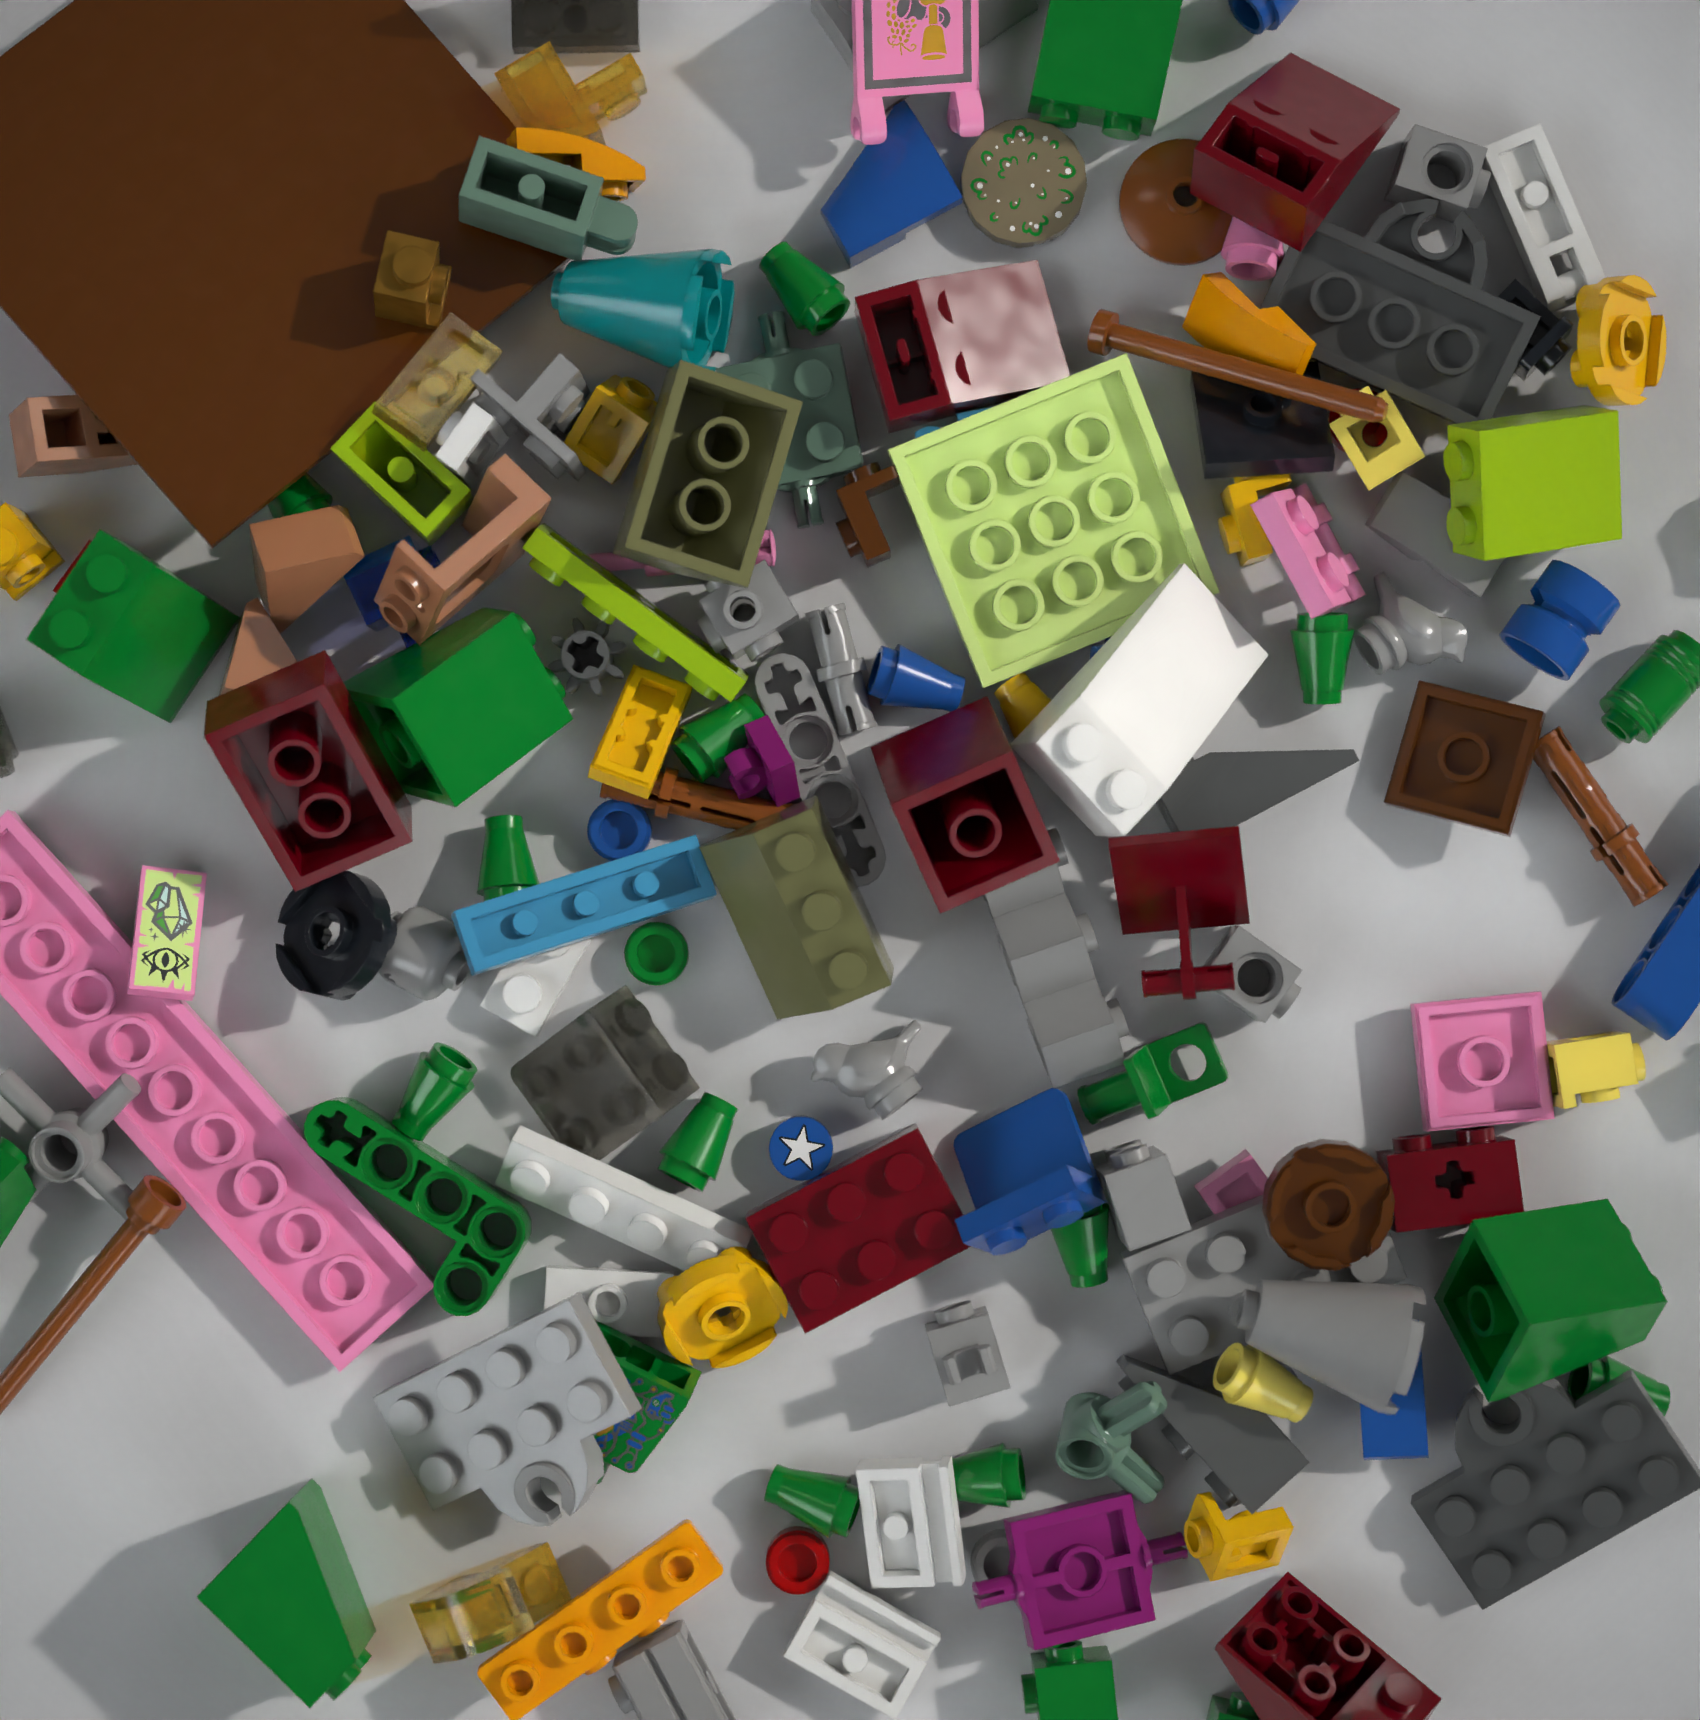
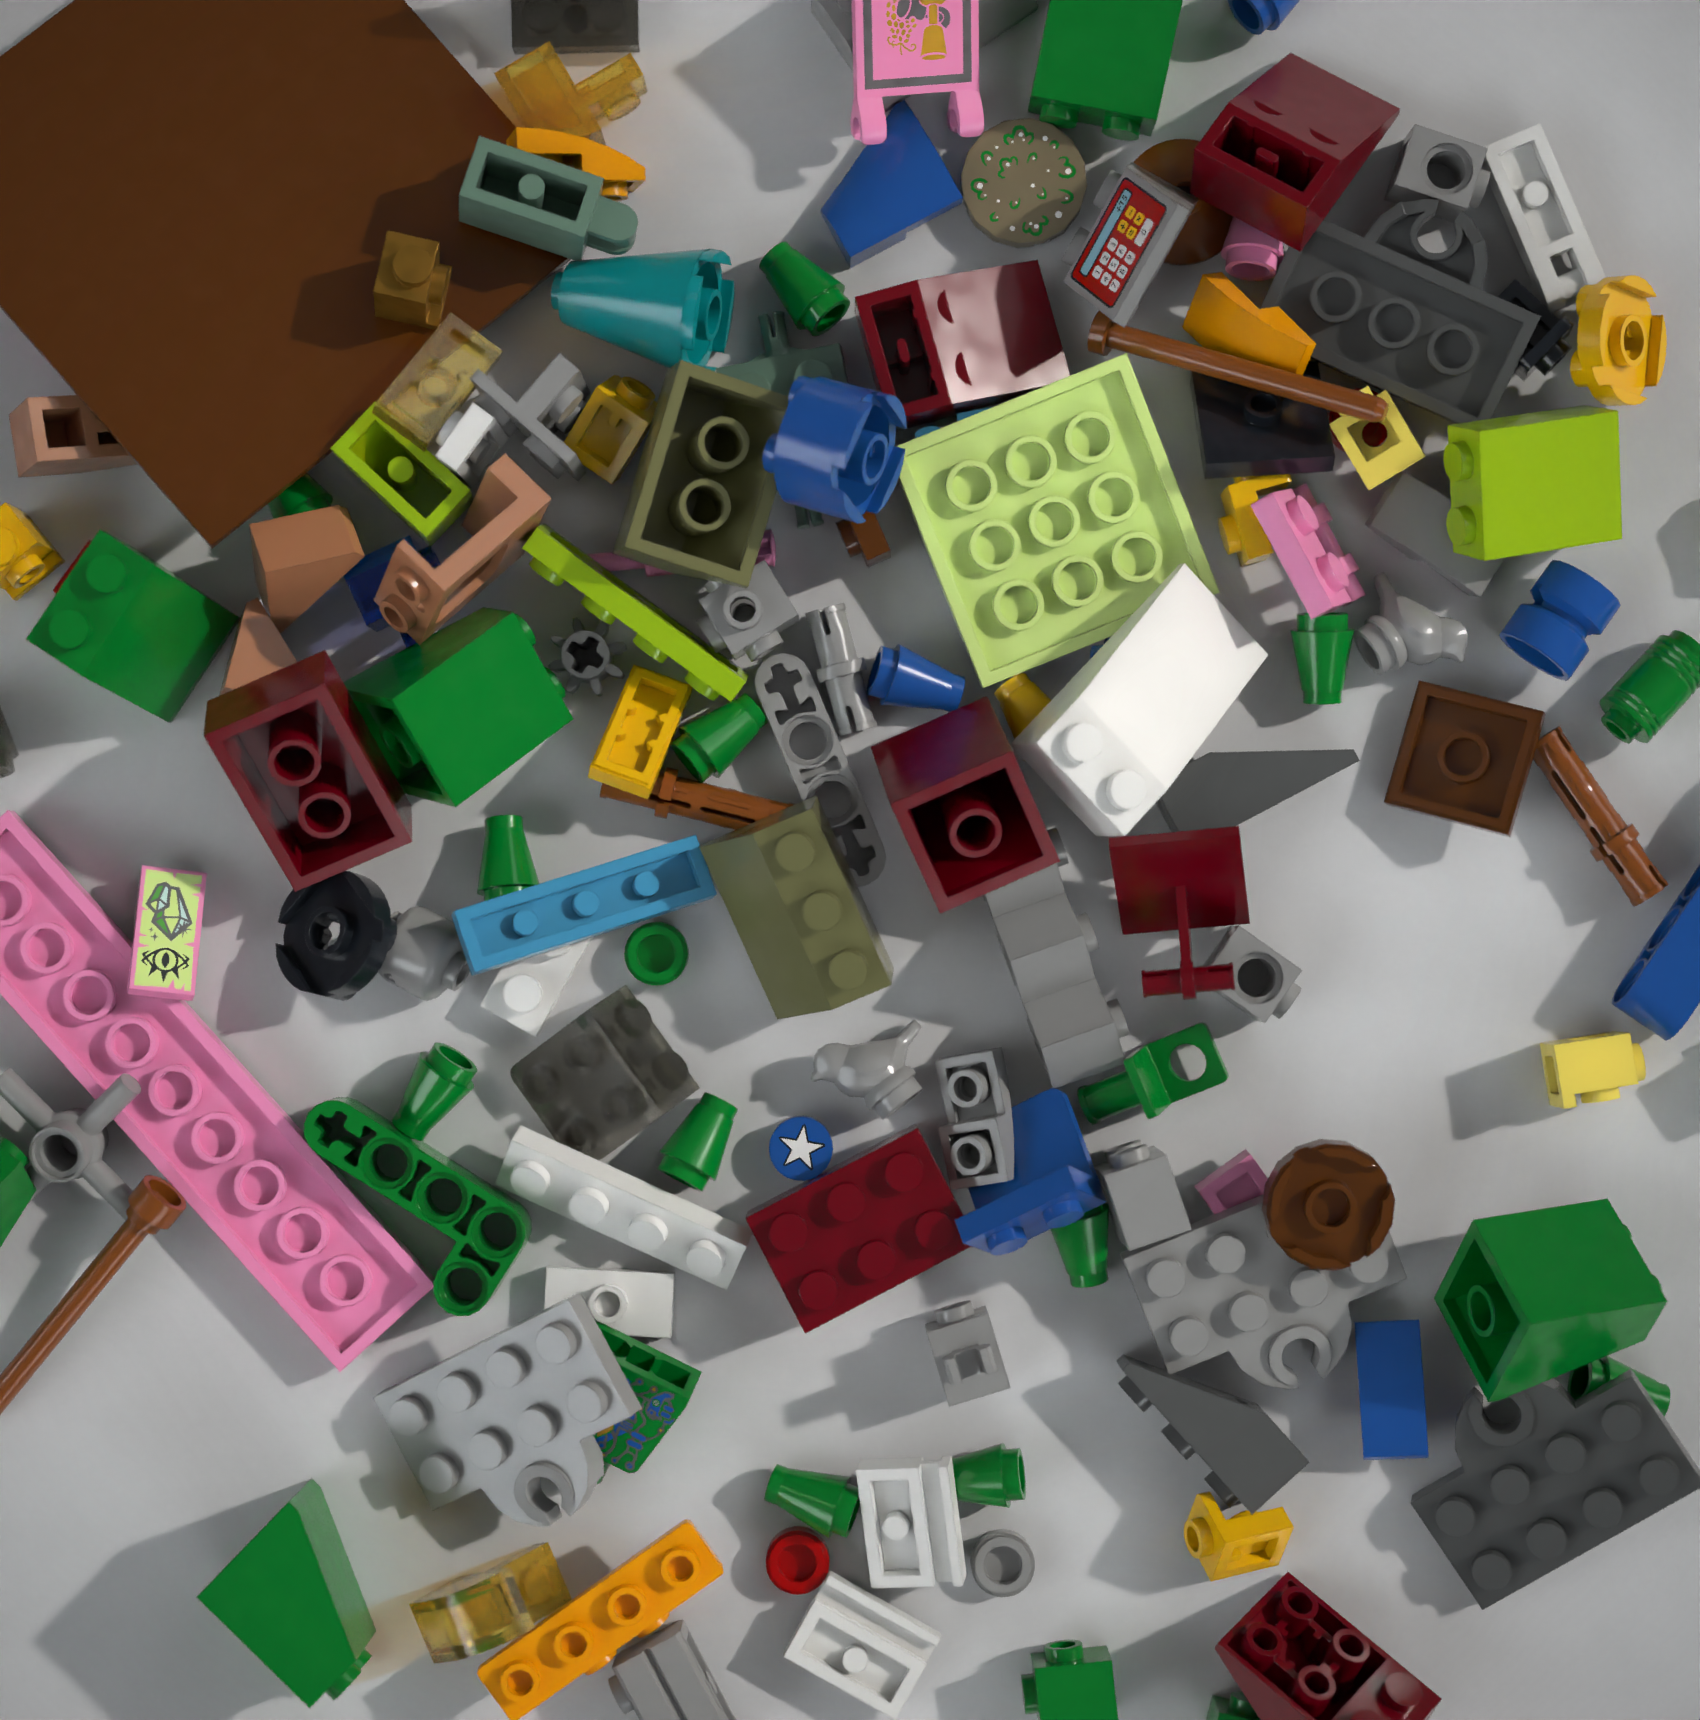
(619, 829): blue tile -> none
(731, 1280): yellow plate -> none
(763, 765): magenta tile -> none
(836, 448): none -> blue brick
(979, 1118): none -> light grey slope
(1079, 1569): magenta plate -> none
(1097, 1438): sand green axle -> none
(1128, 241): none -> slope
(1260, 1383): light yellow cone -> none
(1339, 1334): light grey cone -> none
(1482, 1061): bright pink plate -> none
(1487, 1186): dark red brick -> none

